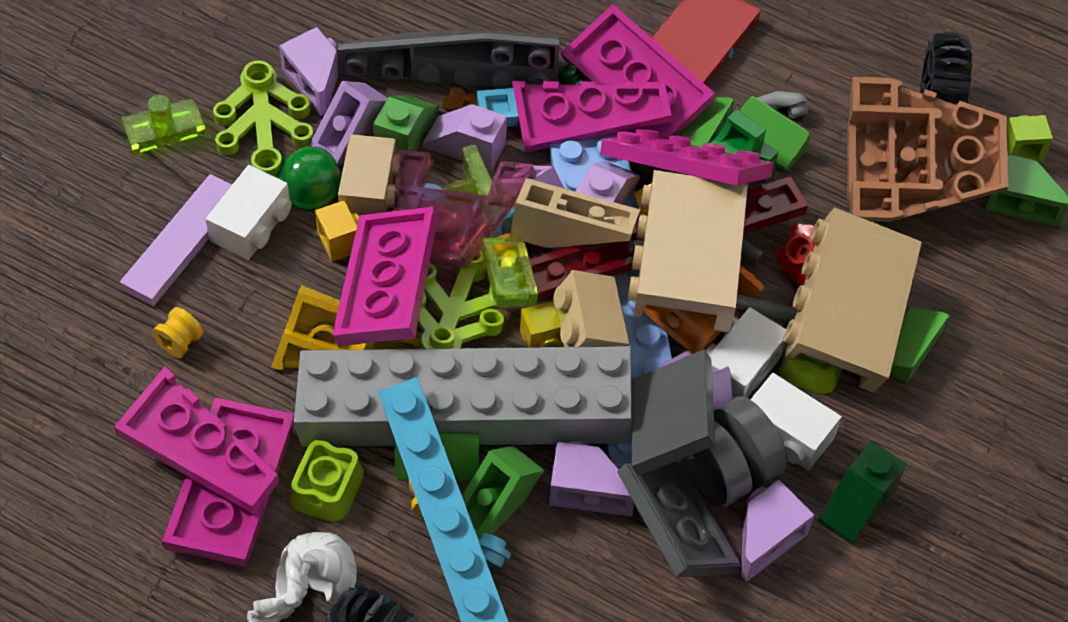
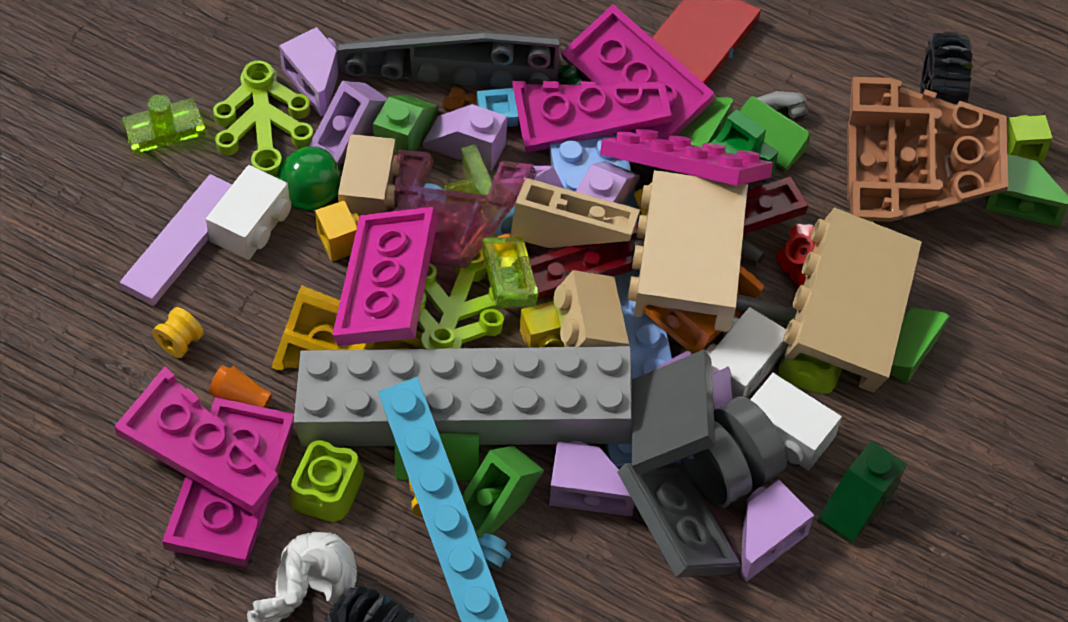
(238, 387): none -> orange cone

